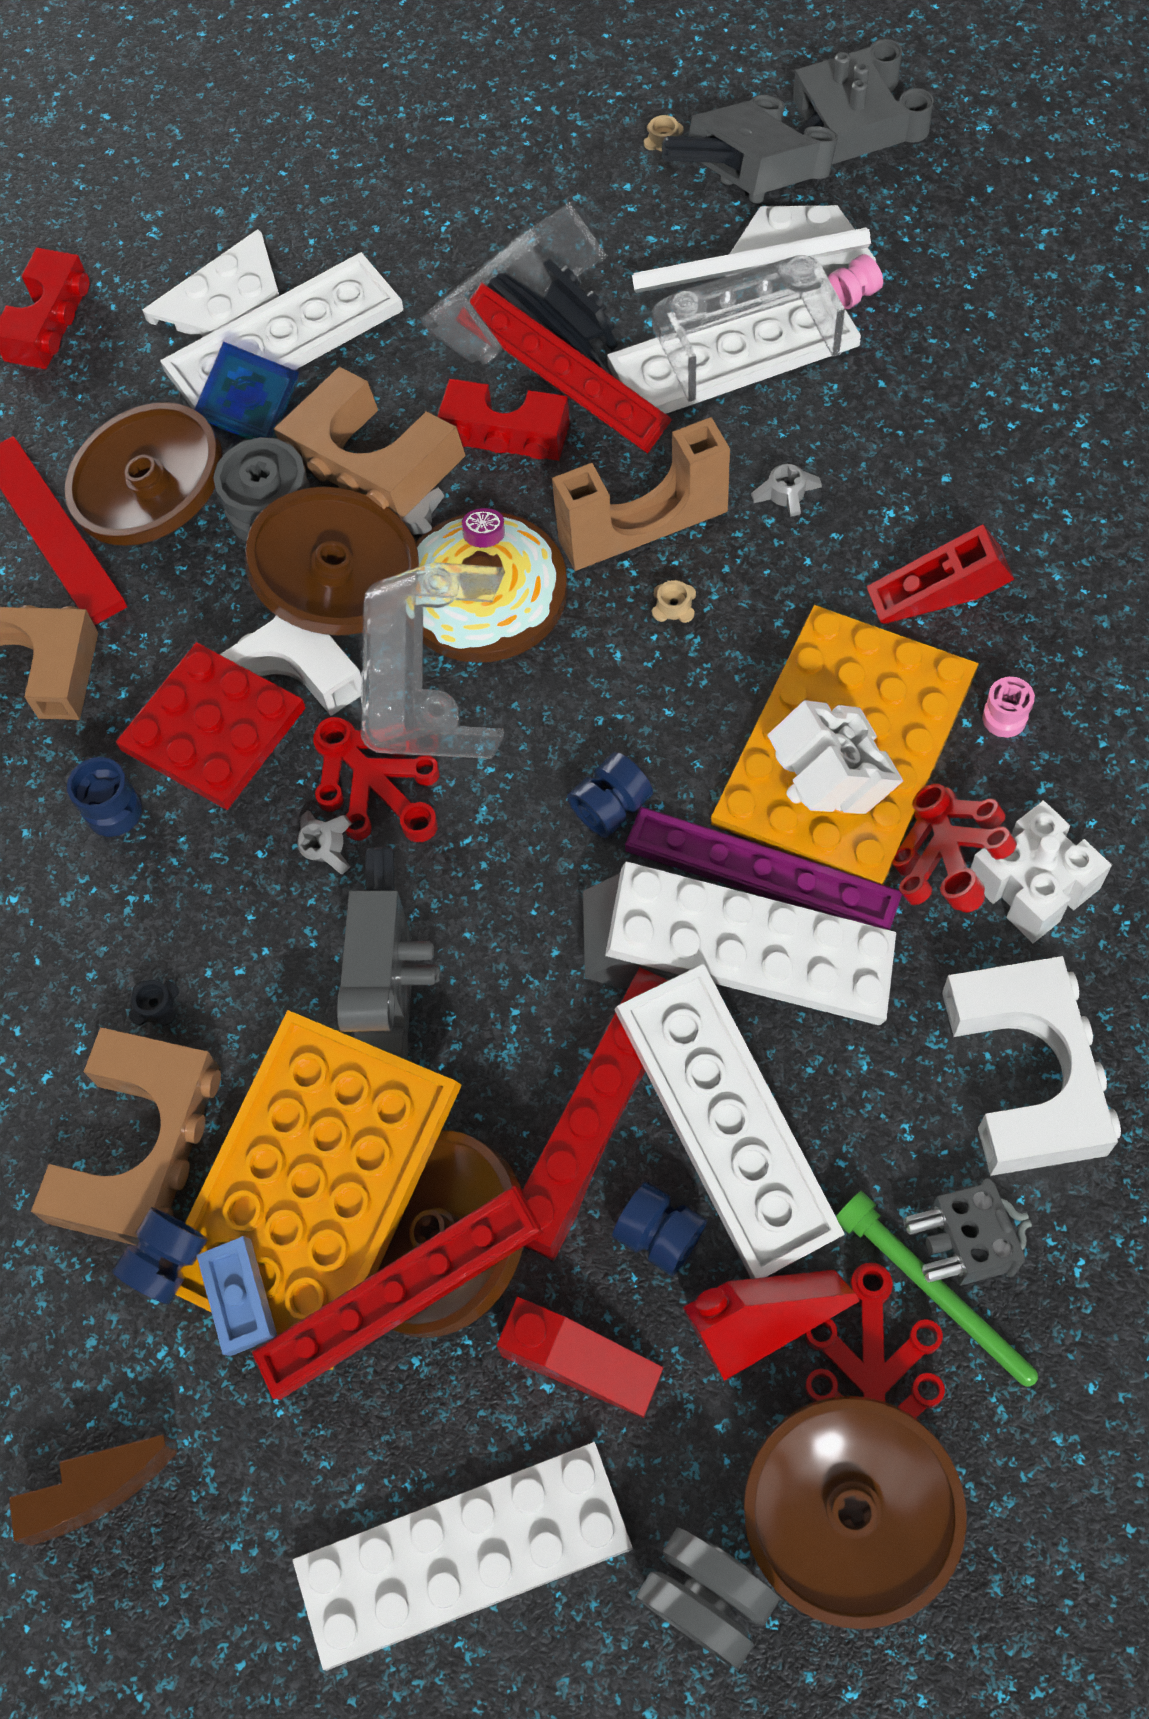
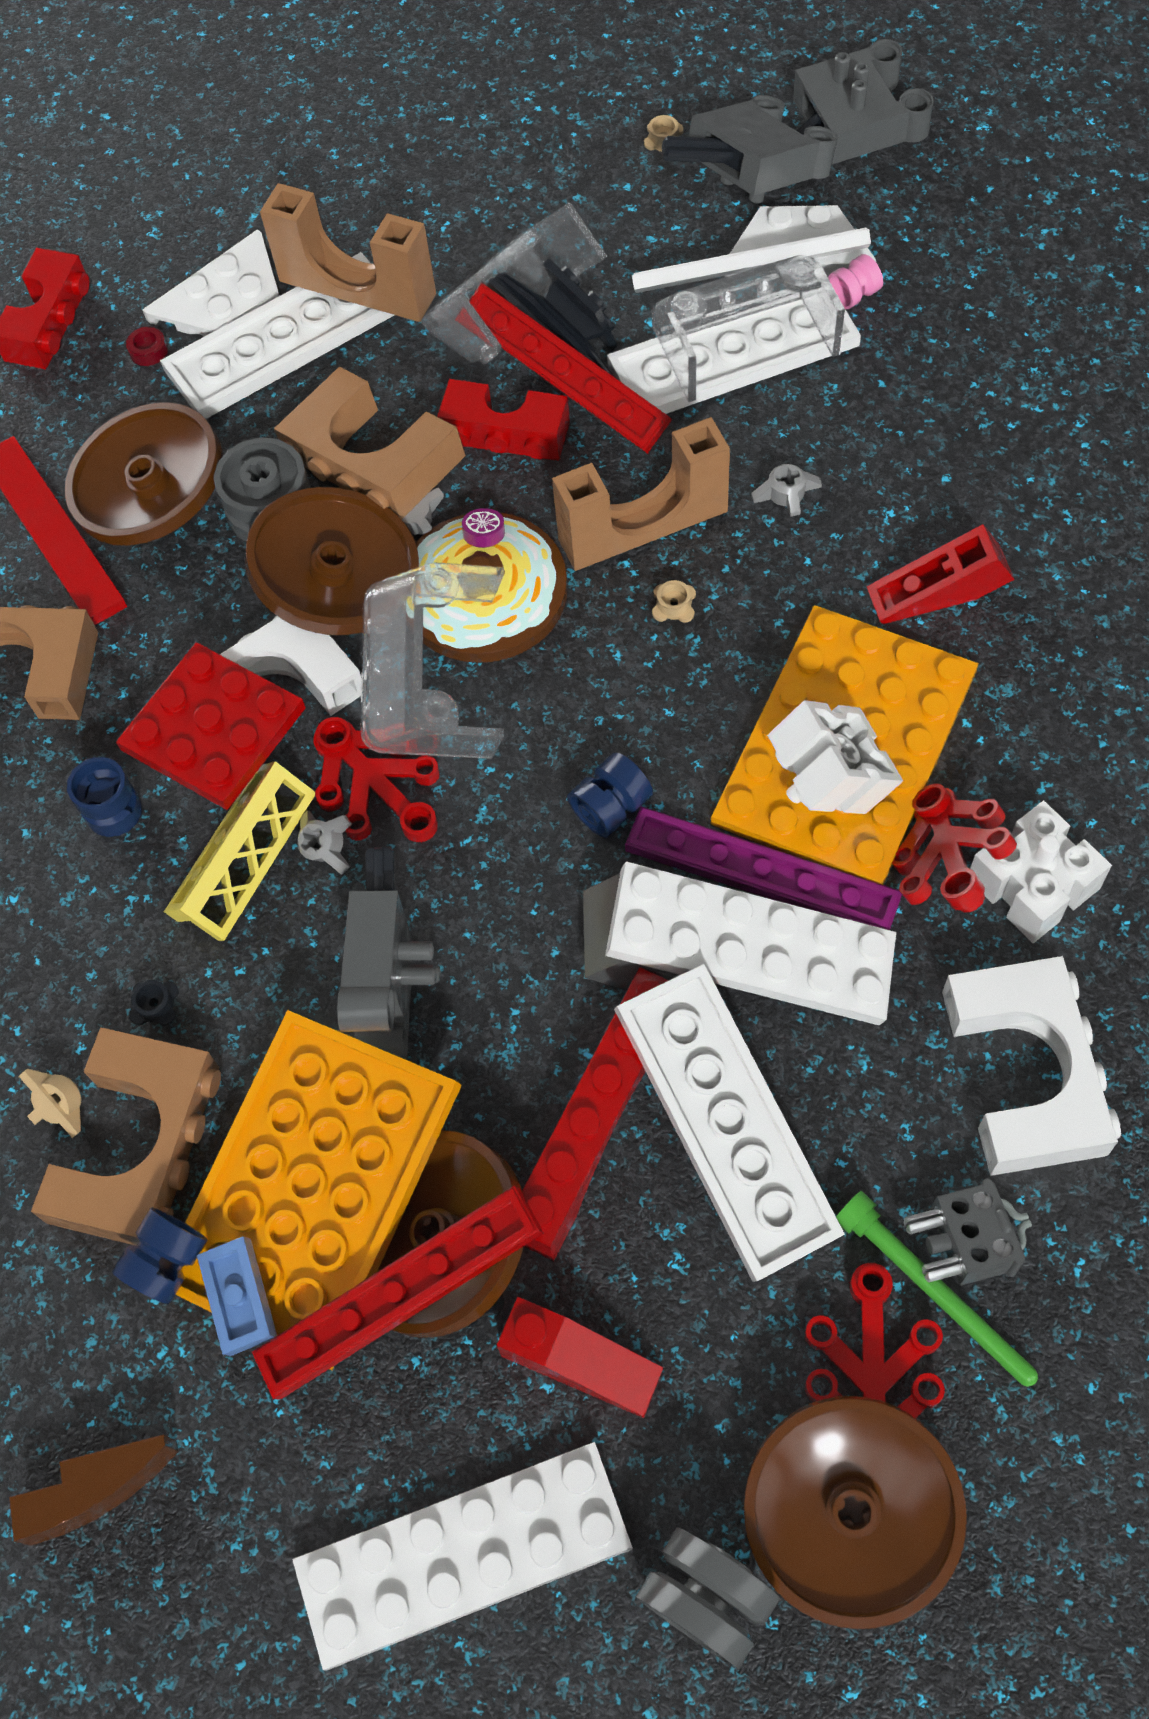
(54, 1100): none -> tan piece
(146, 346): none -> dark red tile
(227, 841): none -> light yellow fence
(246, 393): clear blue tile -> none
(306, 258): none -> medium nougat arch
(659, 1228): dark blue wheel -> none
(760, 1315): red slope -> none
(1008, 707): bright pink wheel -> none

